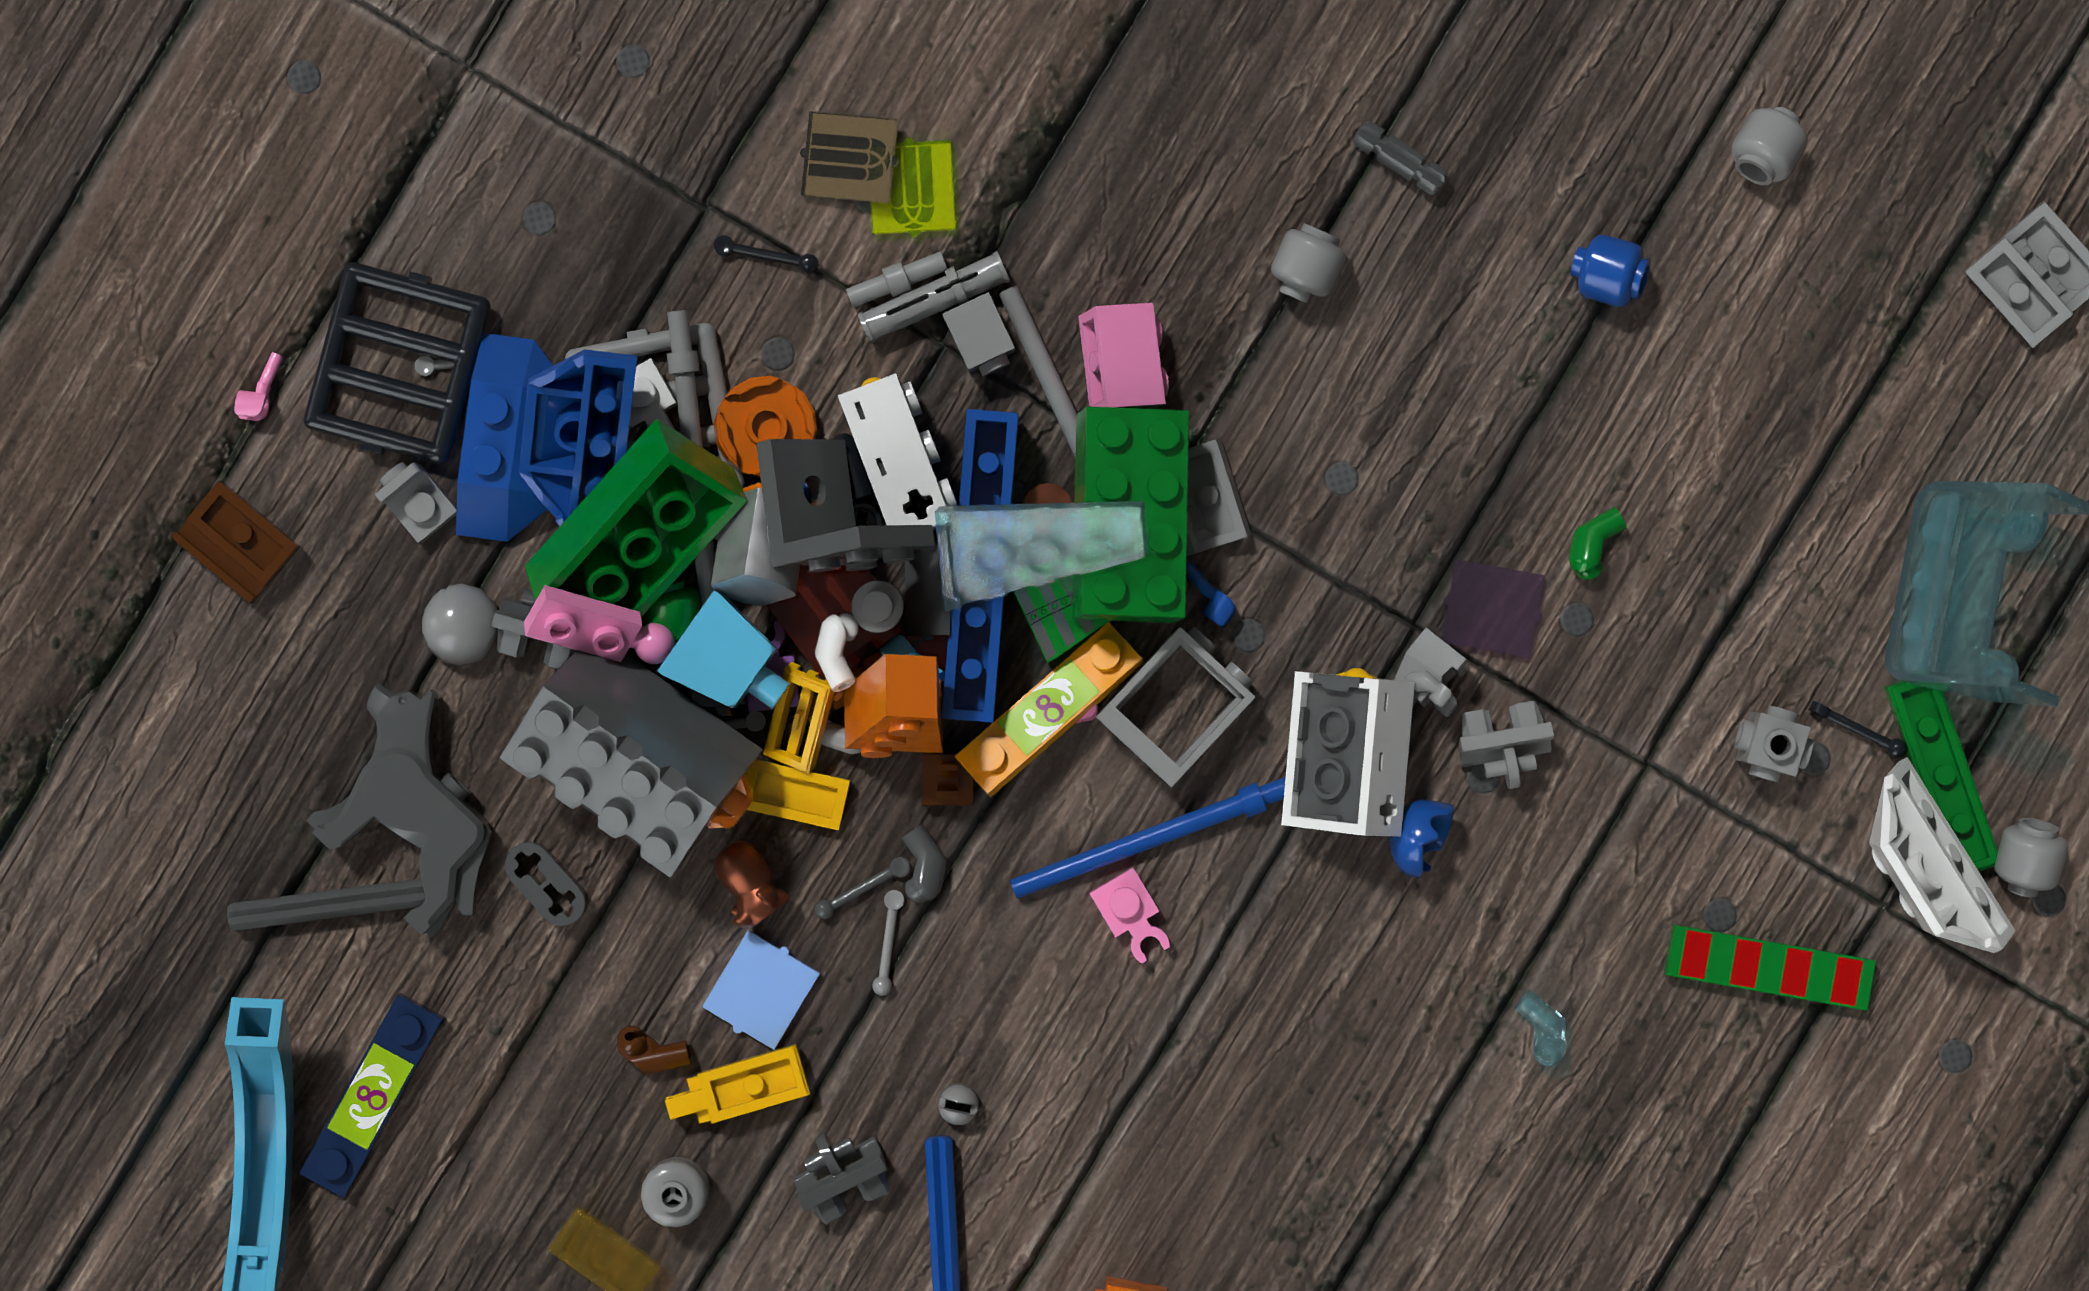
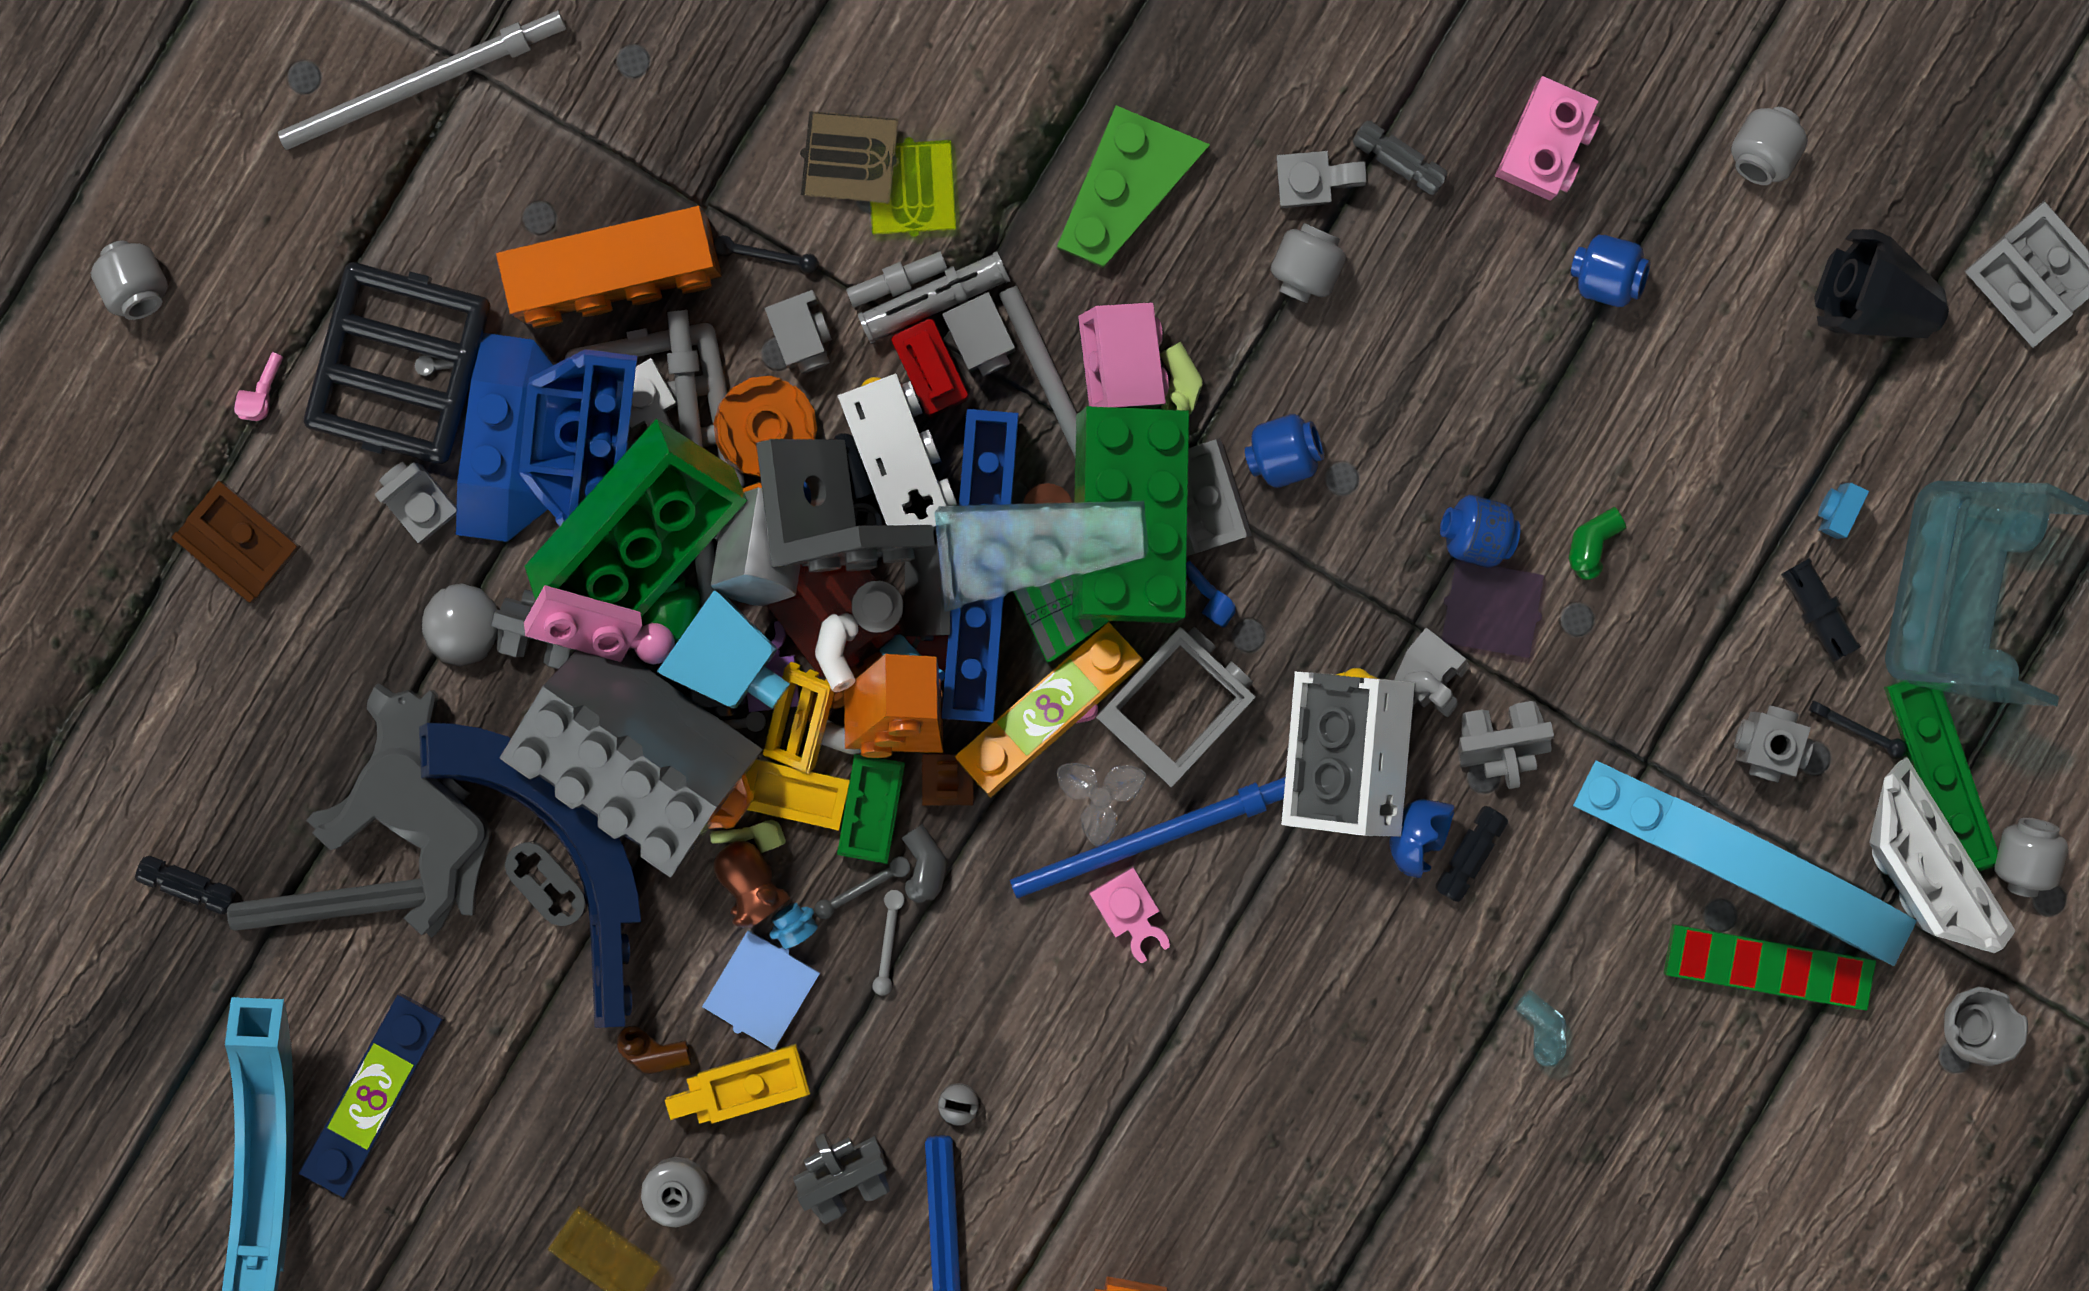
(129, 280): none -> light grey head
(185, 884): none -> black axle
(513, 41): none -> light grey bar
(601, 861): none -> dark blue arch
(608, 266): none -> orange brick
(766, 835): none -> yellowish green hand
(793, 925): none -> dark azure plate
(800, 332): none -> light grey brick
(871, 808): none -> green plate
(930, 368): none -> red piece
(1120, 784): none -> clear plant
(1125, 183): none -> bright green wing
(1185, 379): none -> yellowish green arm
(1284, 450): none -> blue head
(1308, 178): none -> light grey plate
(1471, 853): none -> black axle
(1480, 531): none -> blue head
(1548, 138): none -> bright pink brick
(1746, 862): none -> medium azure arch
(1821, 610): none -> black pin
(1841, 509): none -> dark azure plate
(1879, 290): none -> black cone
(1984, 1027): none -> light grey hair

